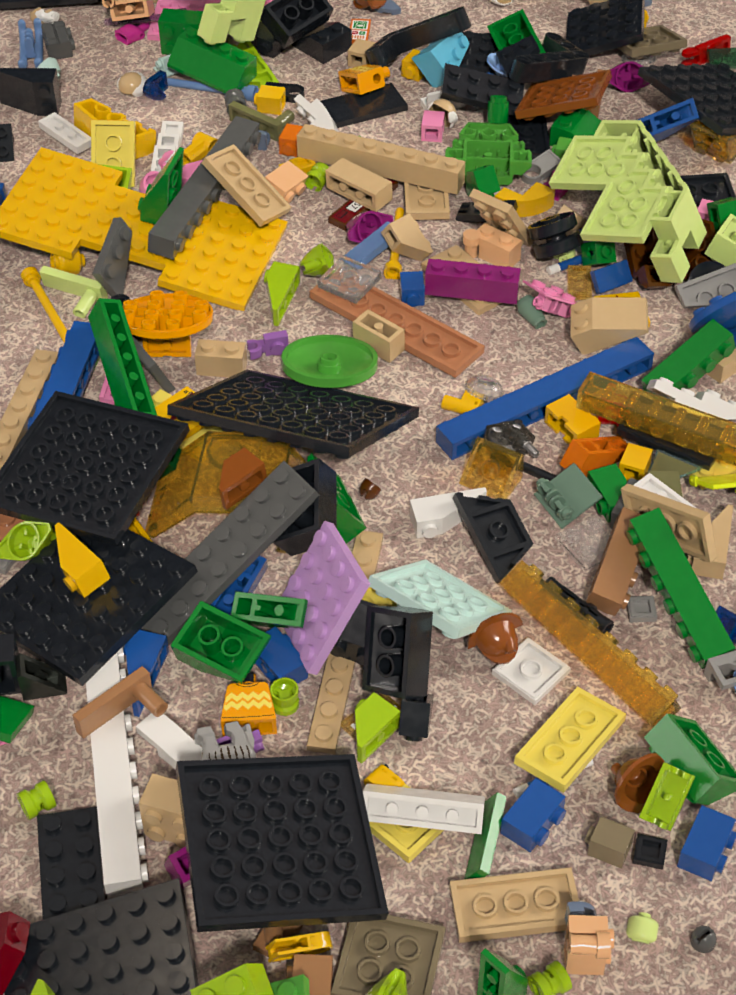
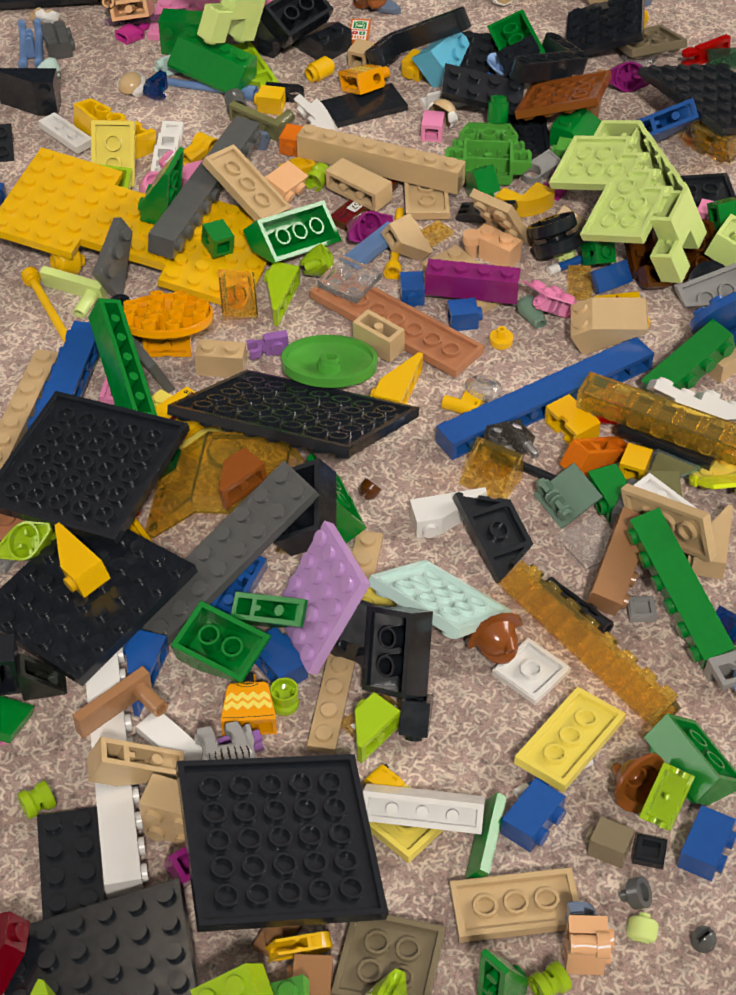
(130, 763): none -> tan slope
(217, 238): none -> green brick
(237, 295): none -> clear yellow slope
(292, 232): none -> green slope
(319, 69): none -> yellow brick
(400, 382): none -> yellow slope
(436, 232): none -> clear yellow tile
(464, 314): none -> blue brick
(501, 338): none -> yellow tile
(637, 893): none -> dark grey tile

